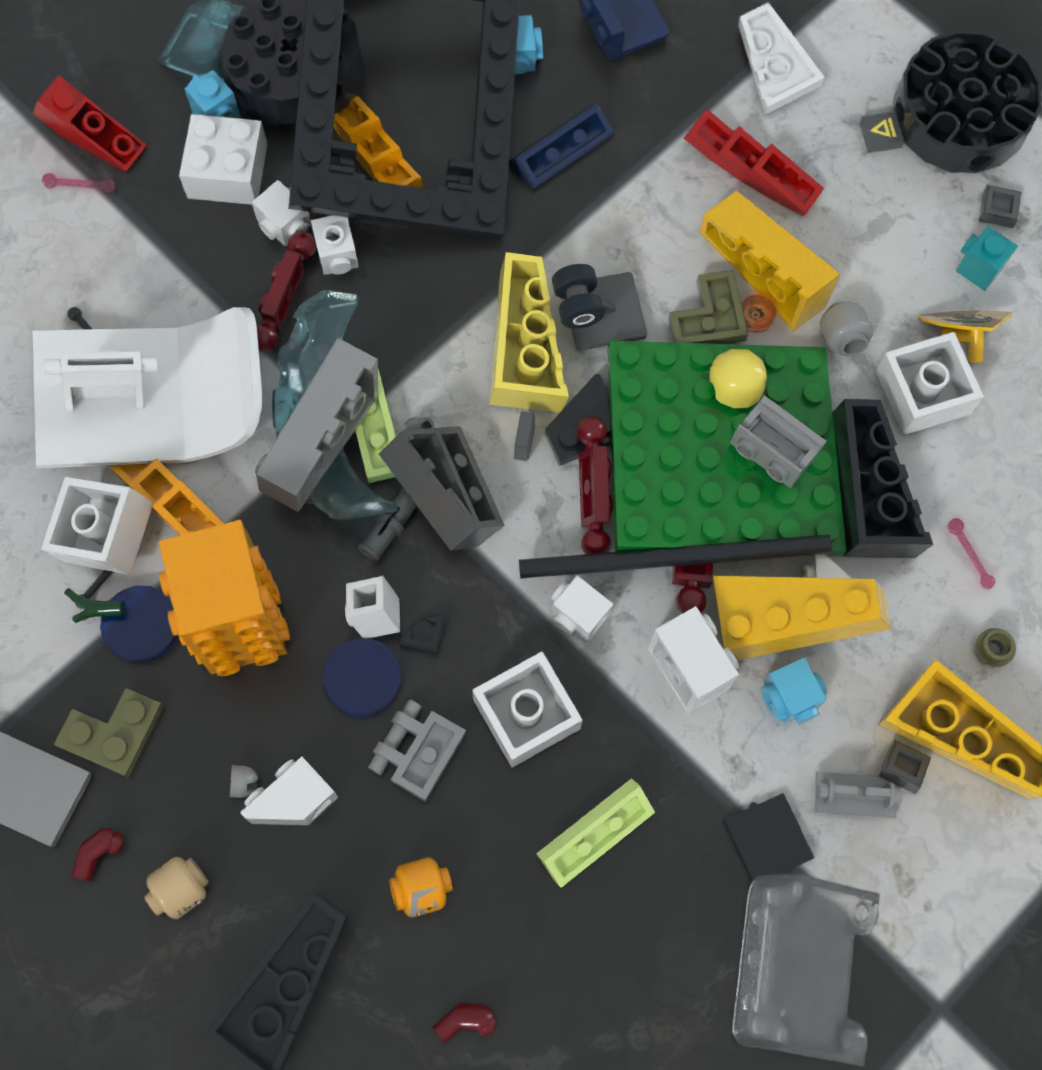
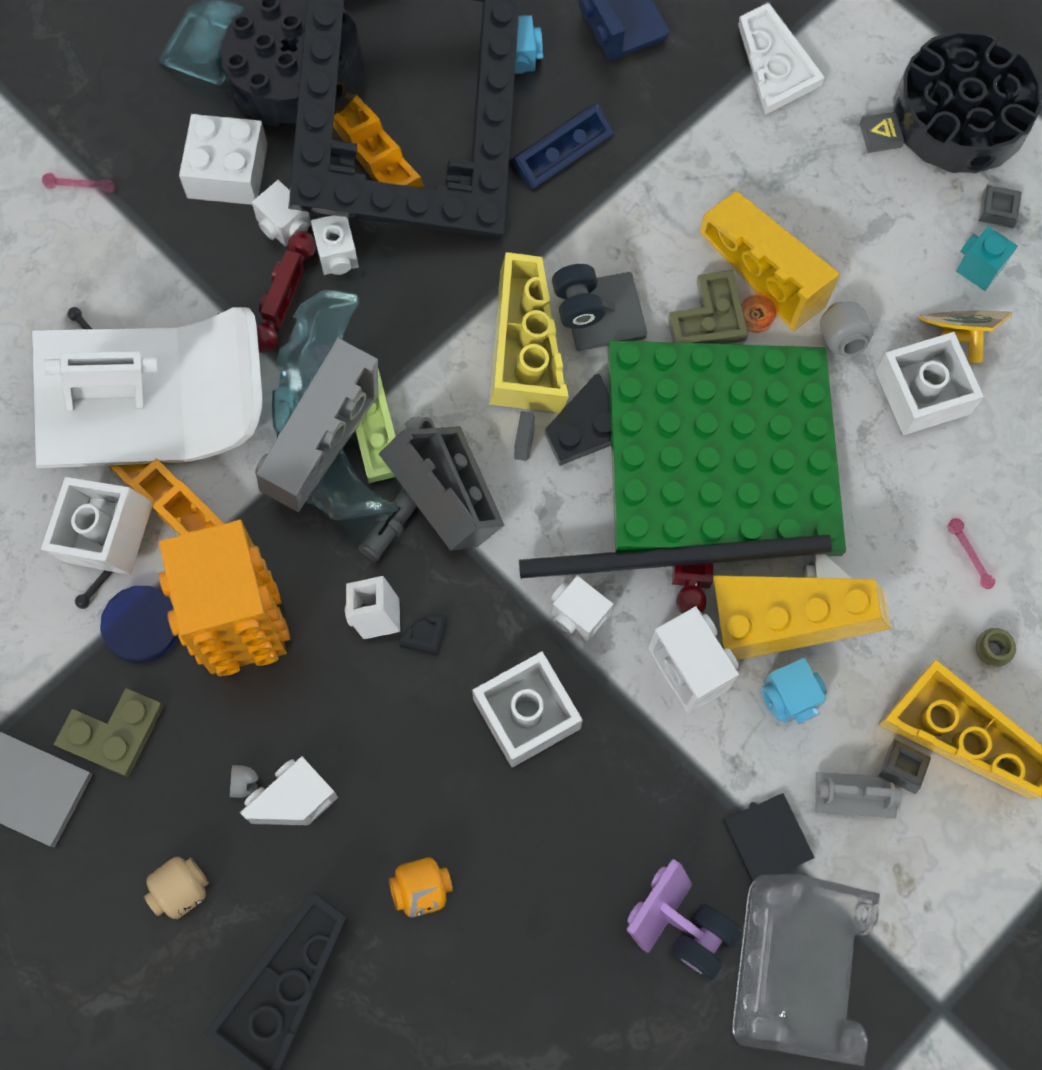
(87, 125): red slope -> none
(92, 848): dark red arm -> none
(95, 608): dark green bar -> none
(211, 96): medium azure brick -> none
(362, 677): clear blue tile -> none
(427, 756): light grey plate -> none
(466, 1016): dark red arm -> none
(594, 474): dark red plate -> none
(596, 832): yellowish green plate -> none
(651, 917): none -> lavender plate
(738, 378): light yellow hair -> none
(758, 167): red slope -> none
(777, 442): light grey hinge -> none
(874, 492): black wedge -> none

